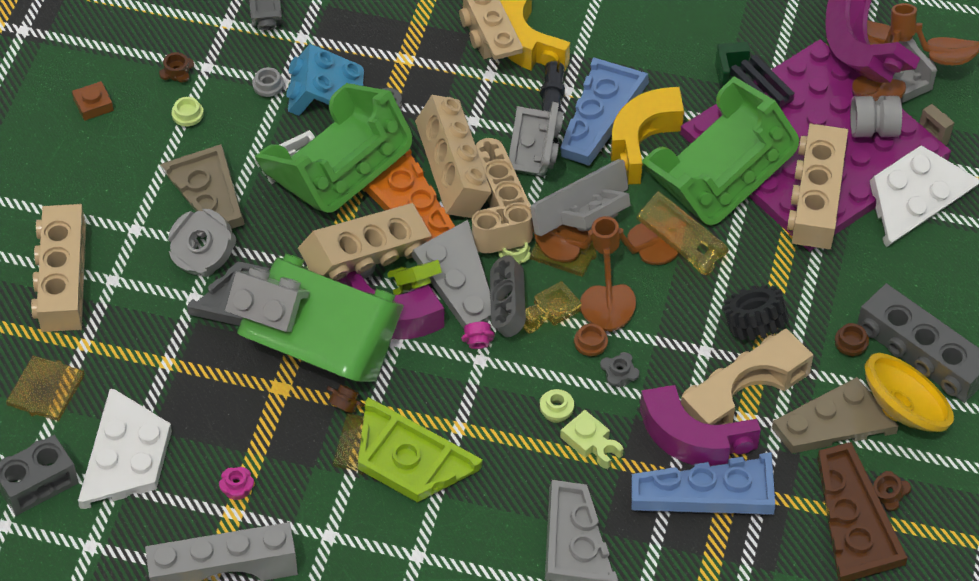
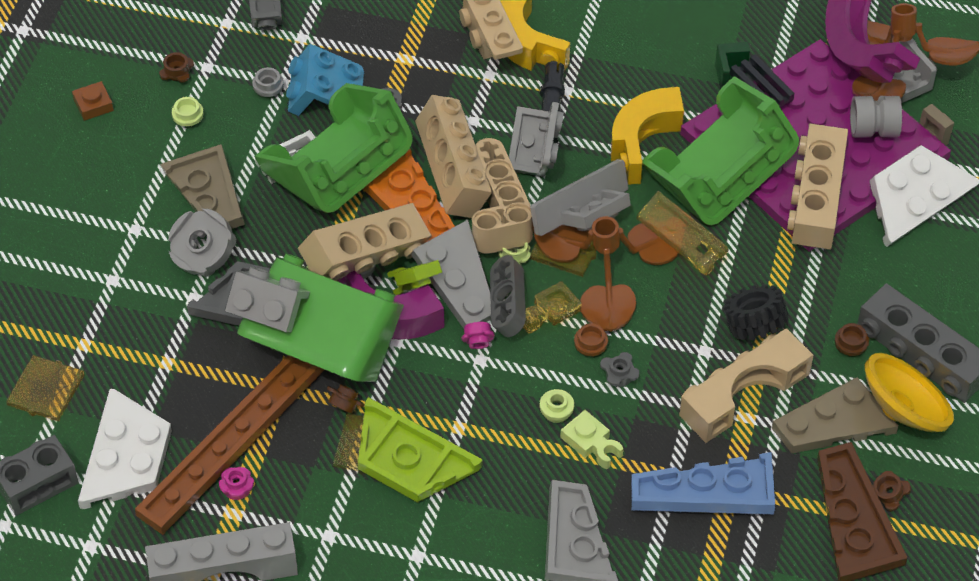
(60, 268): tan brick -> none
(226, 443): none -> dark orange plate
(603, 97): medium blue wing -> none
(691, 439): magenta arch -> none

